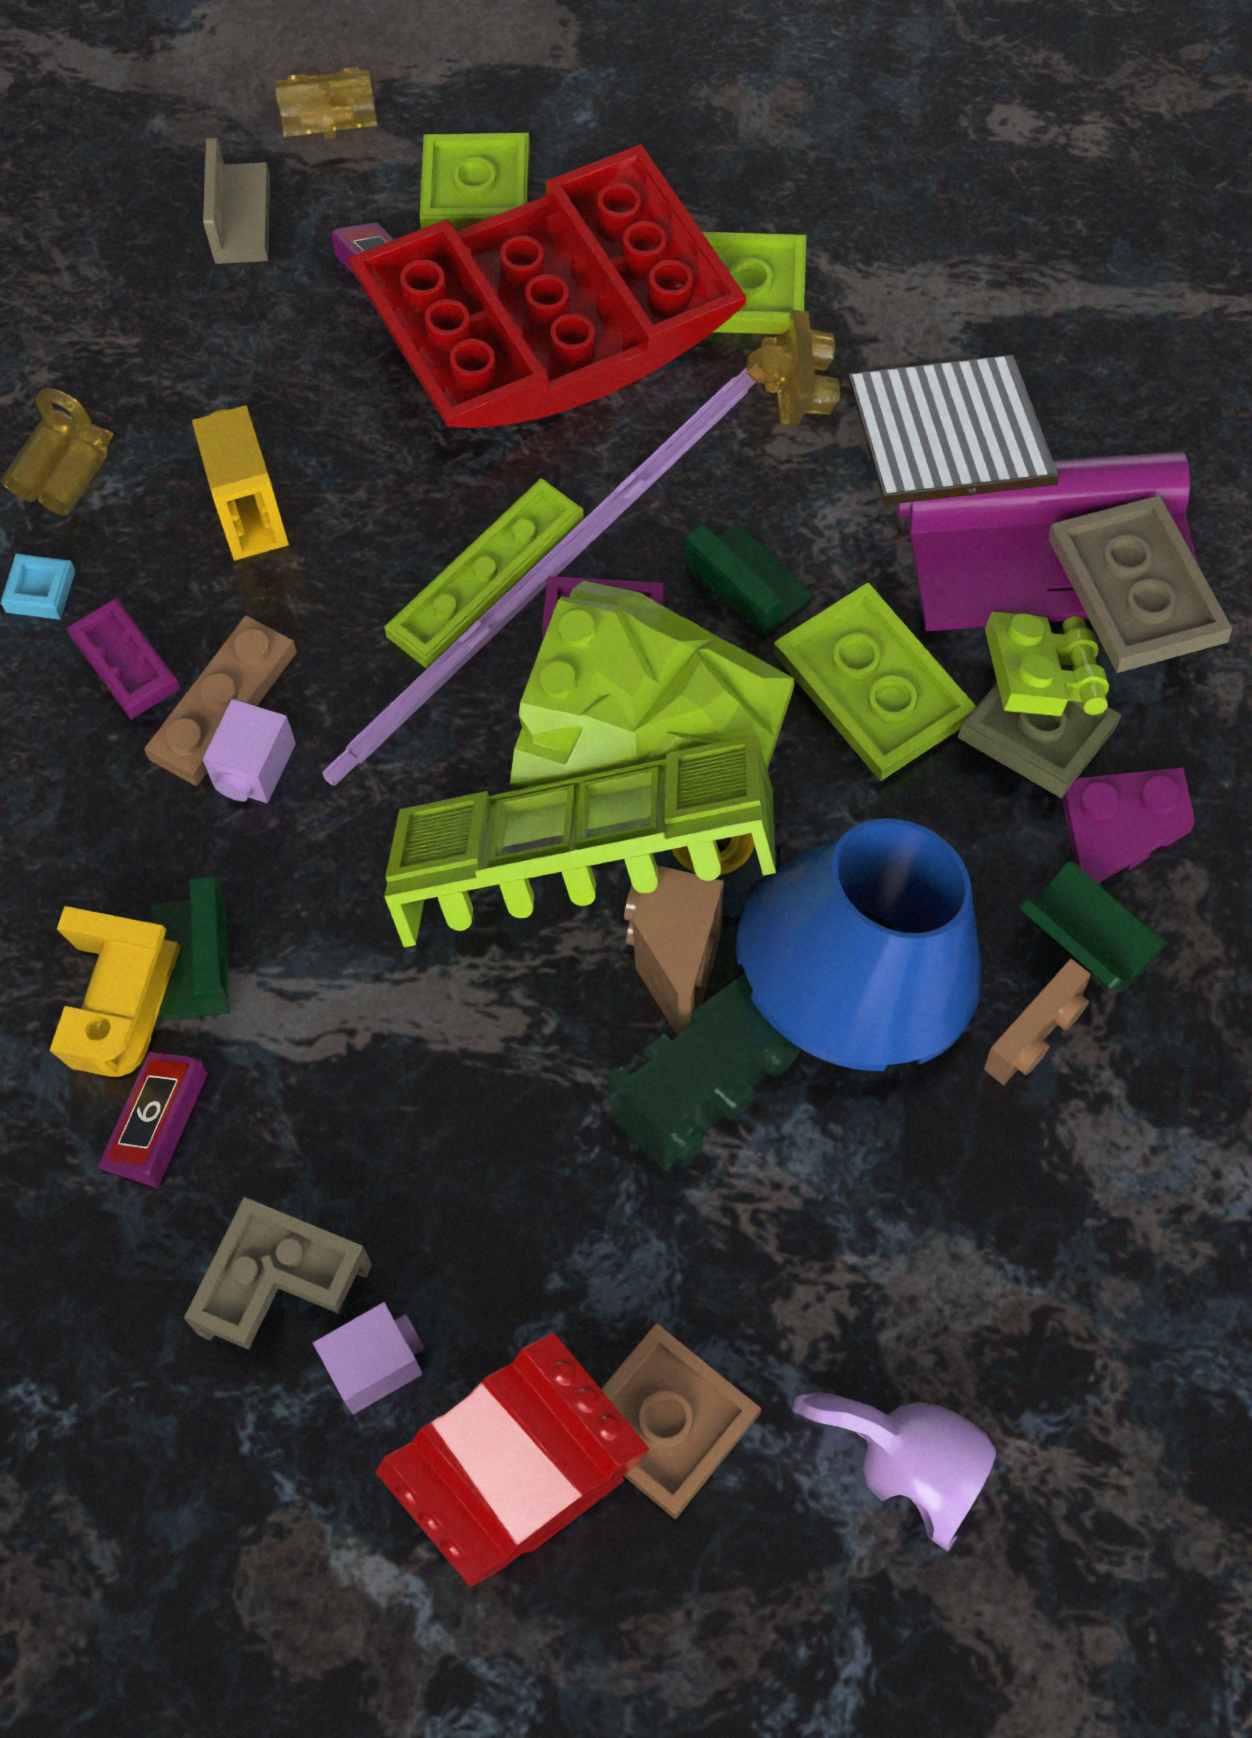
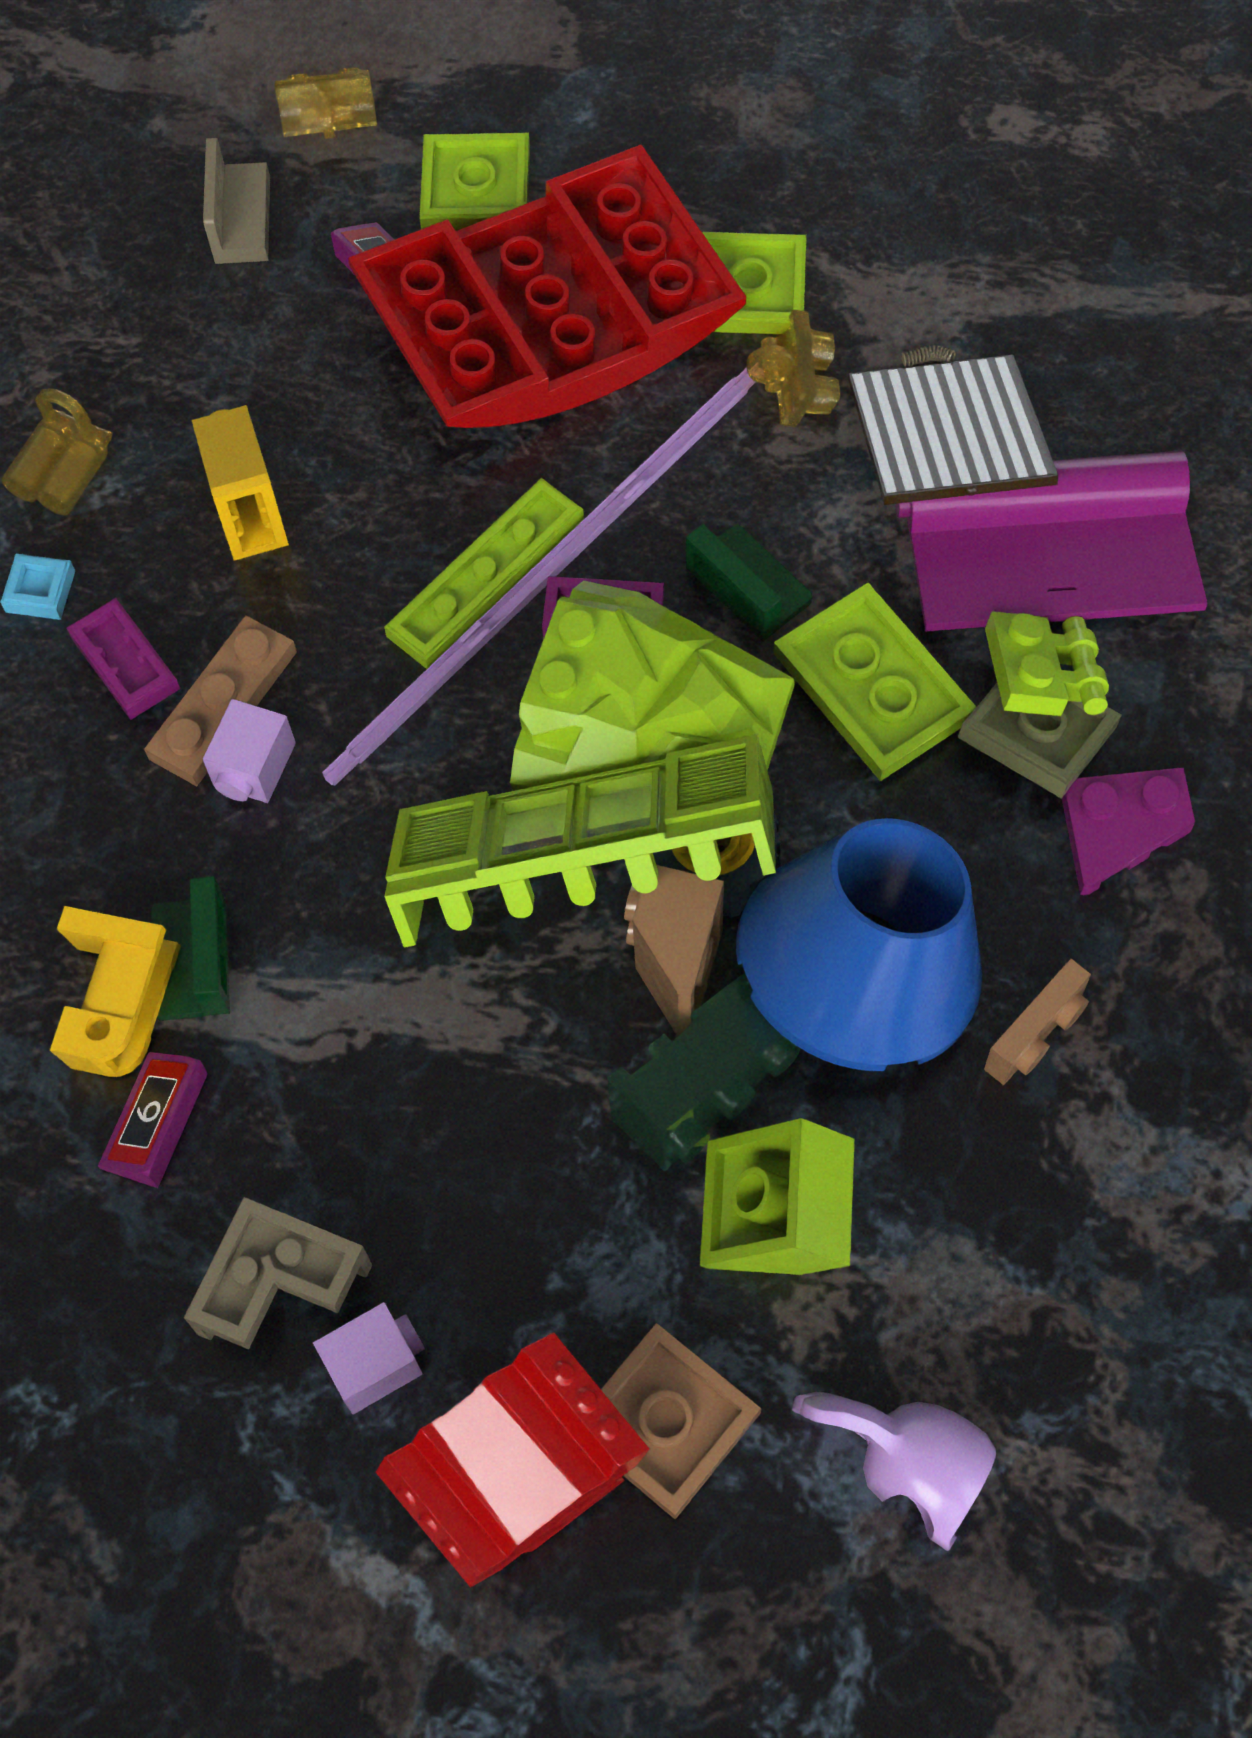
(778, 1200): none -> lime slope
(924, 353): none -> dark tan leg
(1095, 926): dark green panel -> none
(1139, 584): dark tan plate -> none

